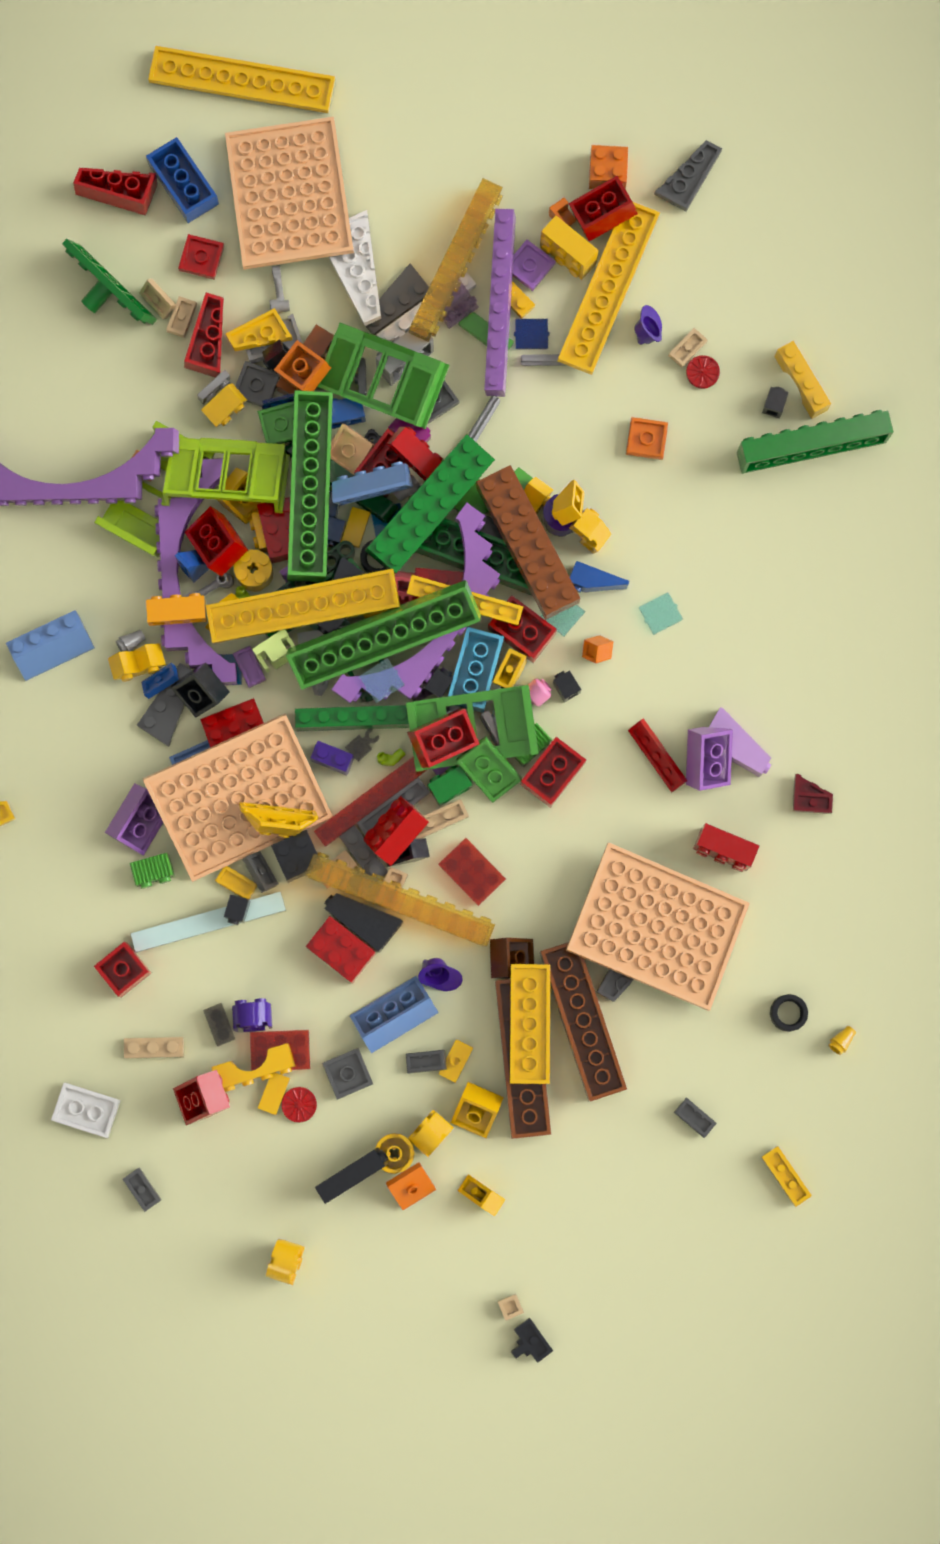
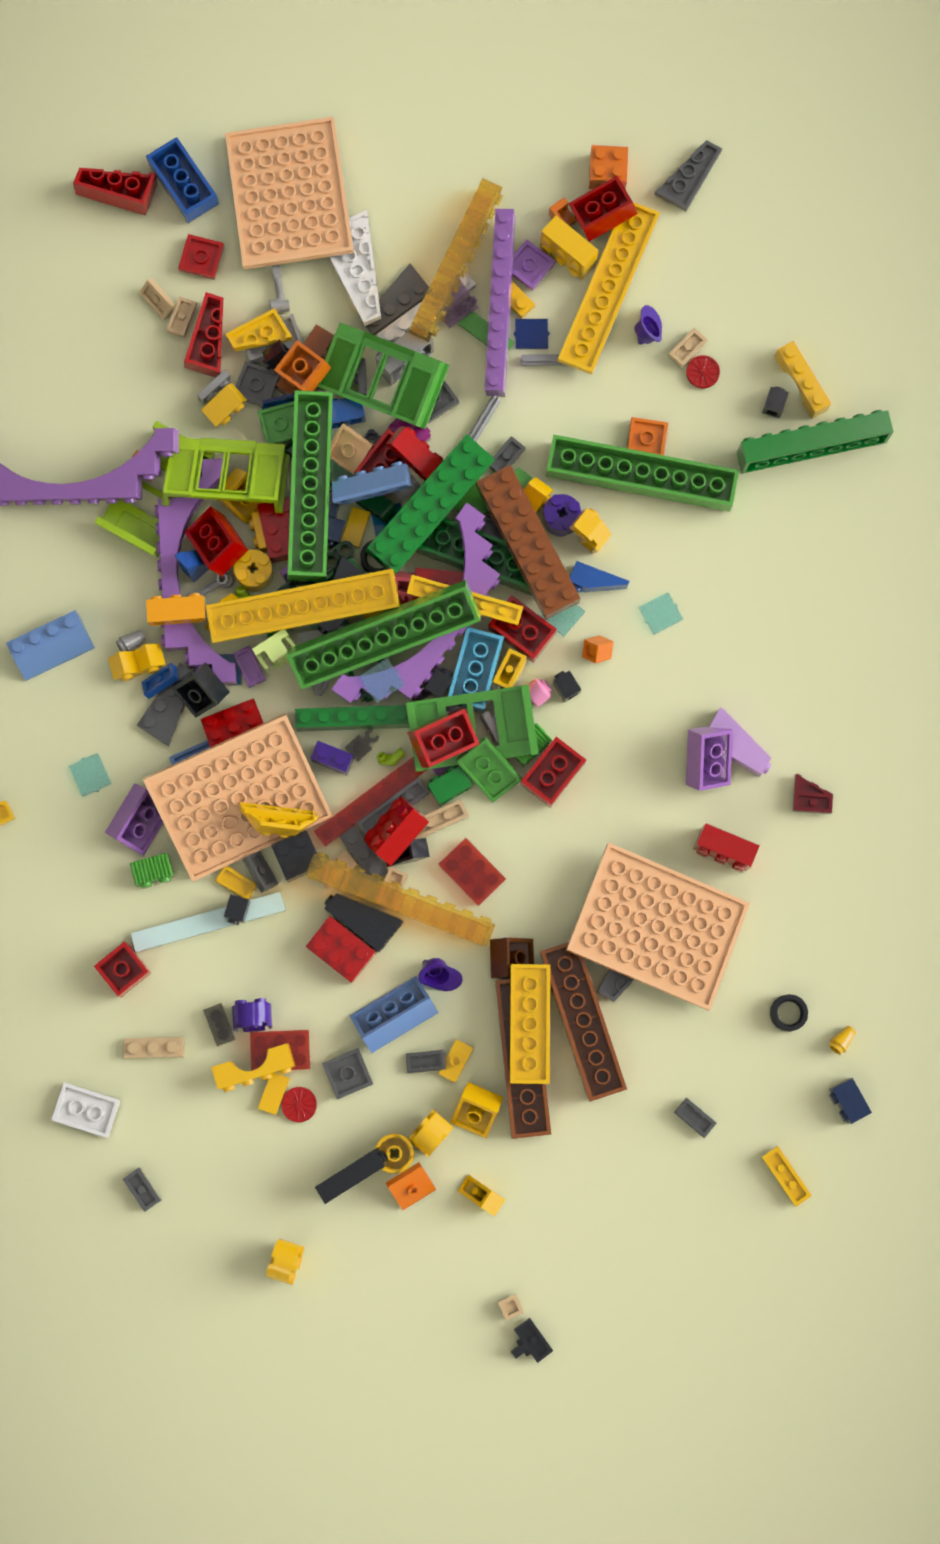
(90, 774): none -> clear light blue piece
(105, 285): green plate -> none
(201, 1097): red brick -> none
(241, 79): yellow plate -> none
(507, 454): none -> dark grey plate
(568, 504): yellow slope -> none
(642, 473): none -> bright green brick
(657, 755): red plate -> none
(850, 1101): none -> dark blue brick

